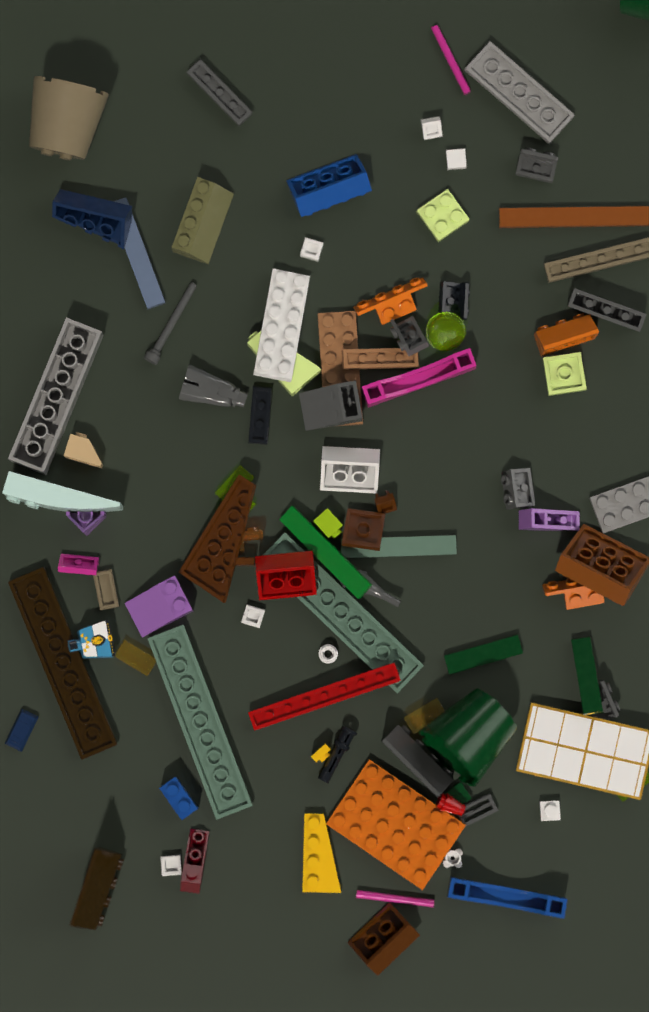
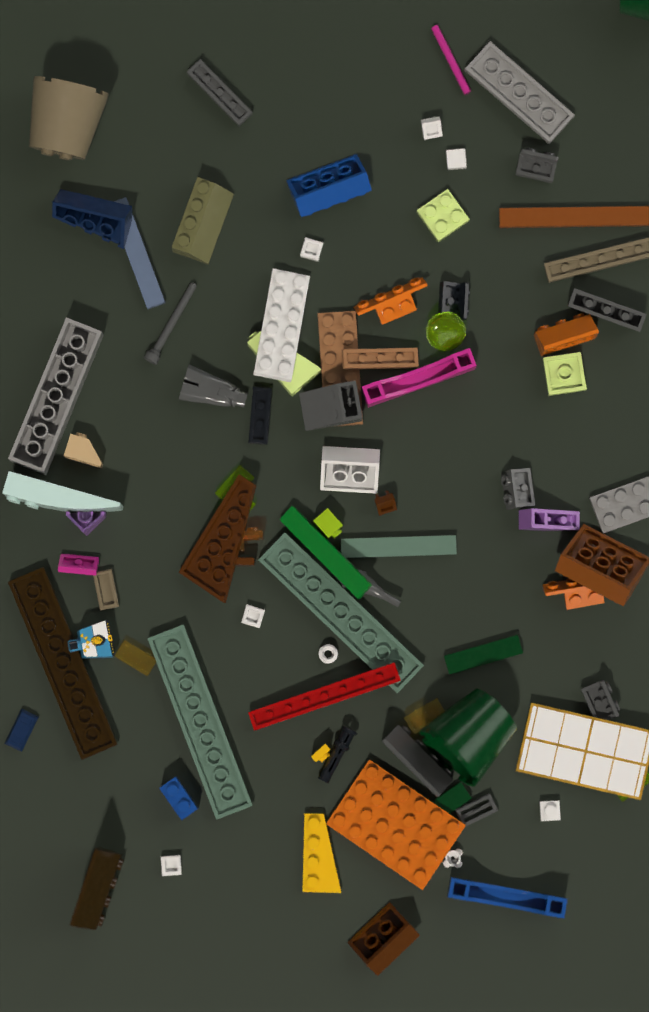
(158, 606): medium lavender slope -> none
(194, 861): dark red slope -> none
(285, 575): red slope -> none
(363, 529): reddish brown plate -> none
(395, 898): dark pink bar -> none
(410, 336): dark grey bracket -> none
(449, 804): red cone -> none
(587, 676): dark green tile -> none

